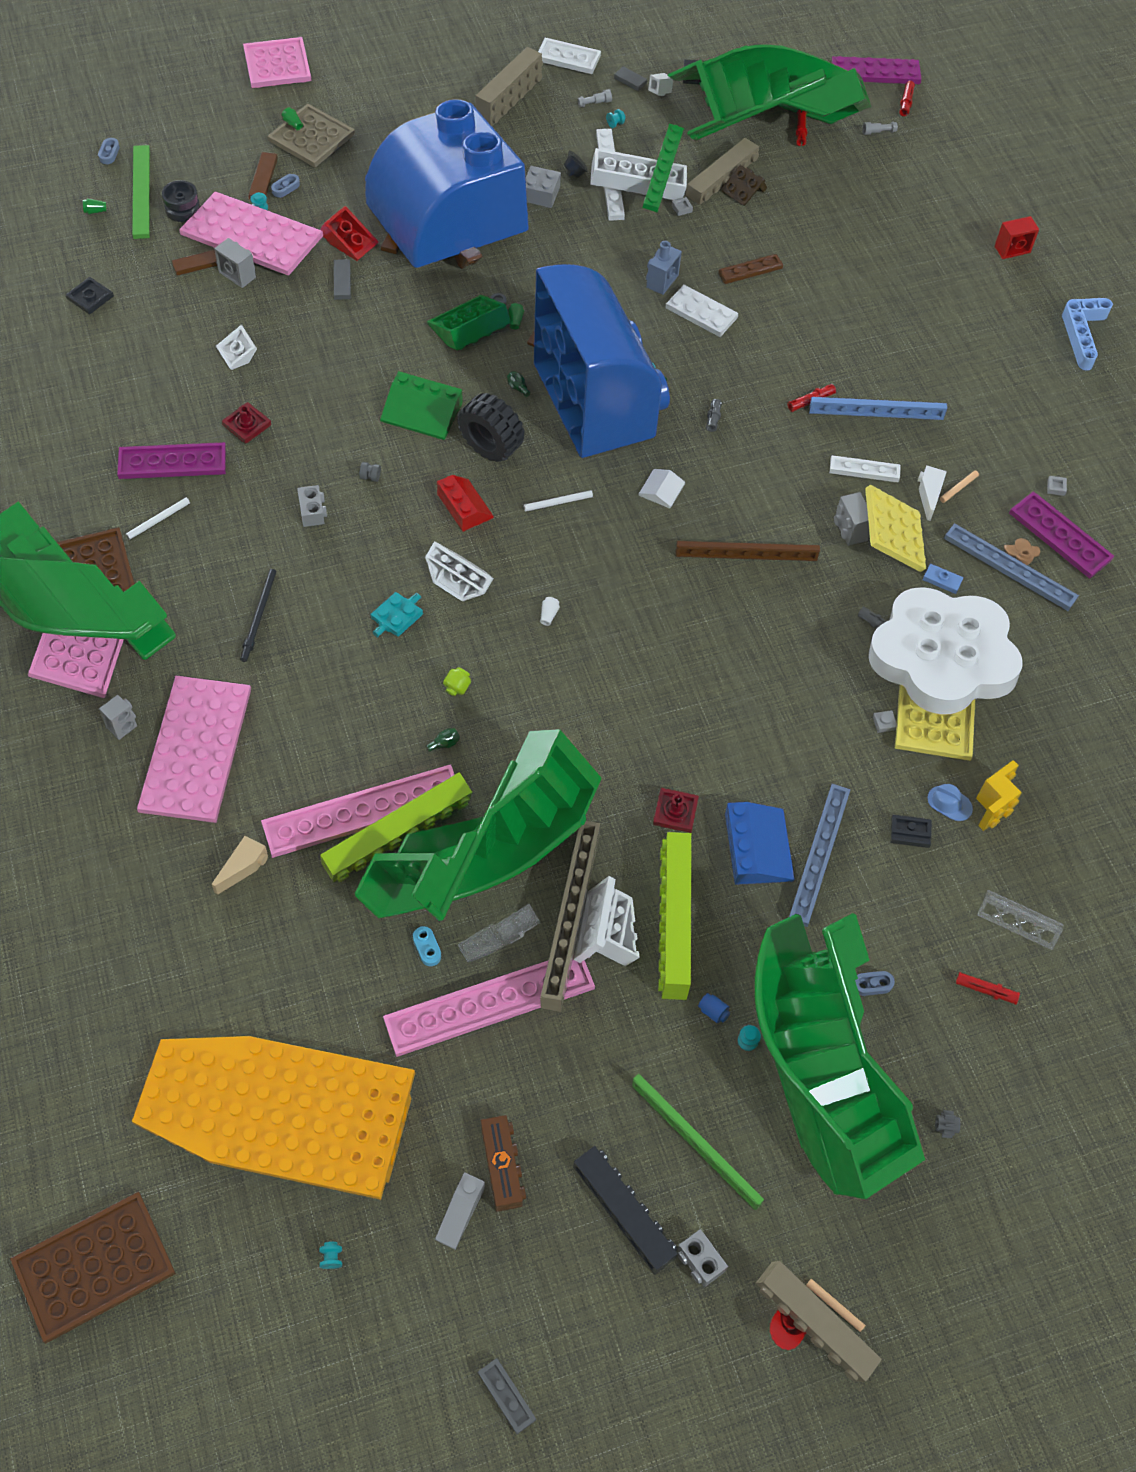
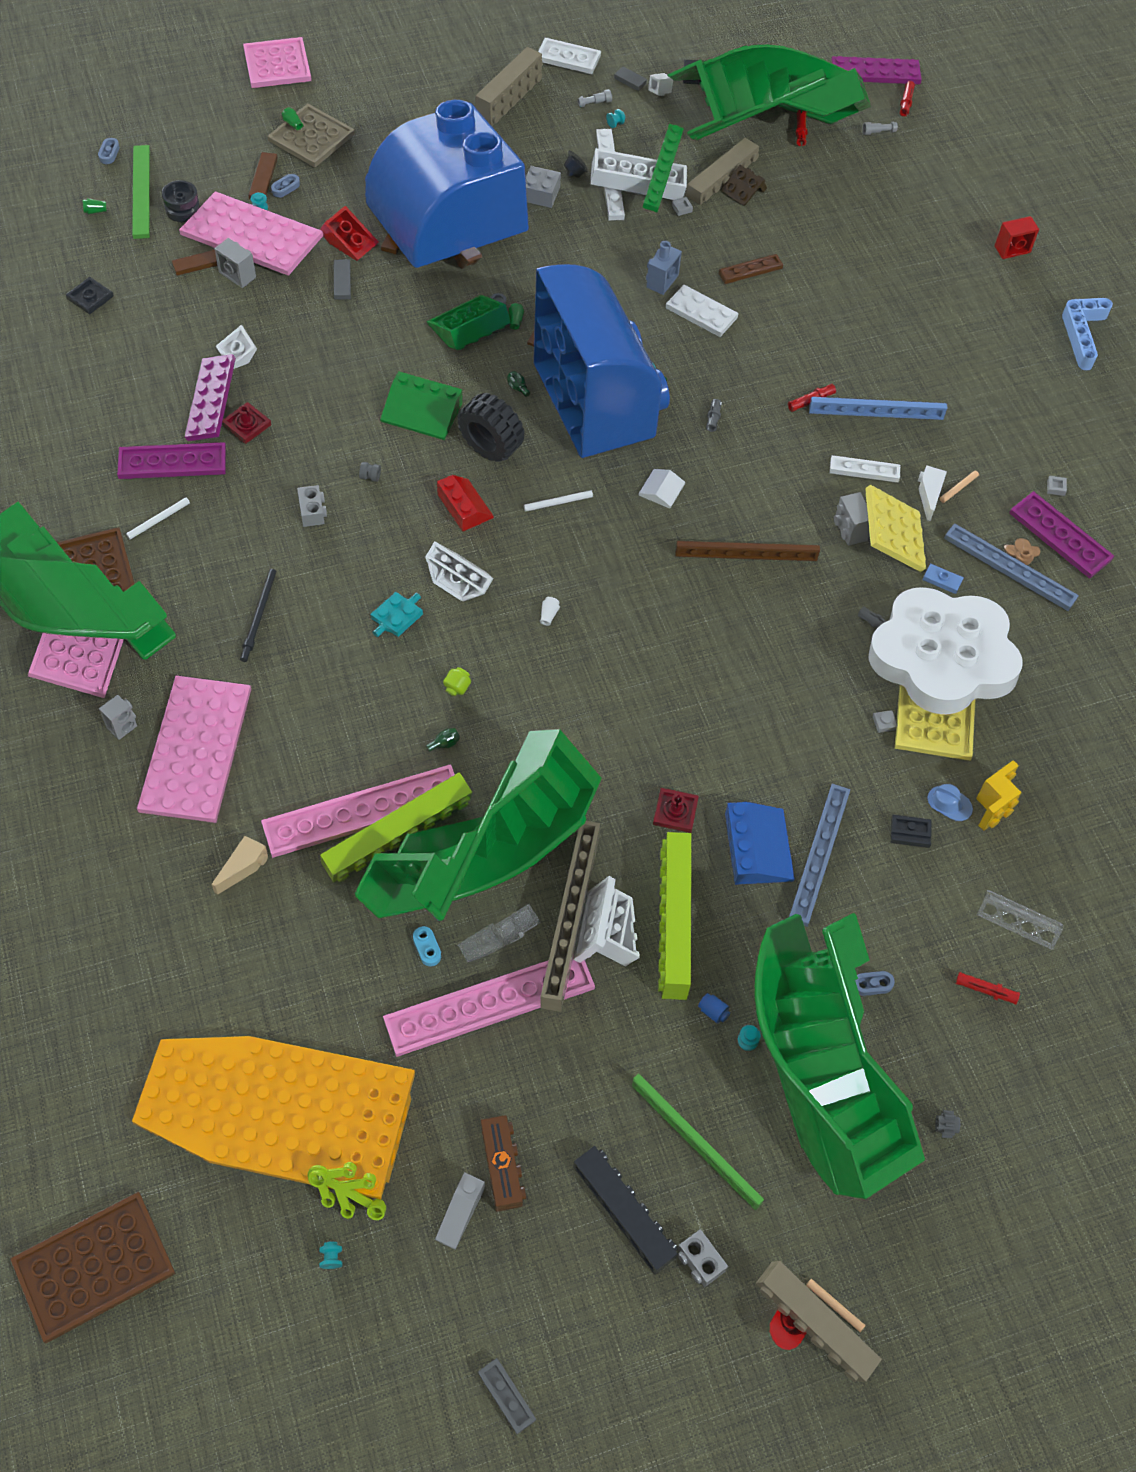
(210, 397): none -> plate
(322, 1178): none -> lime plant

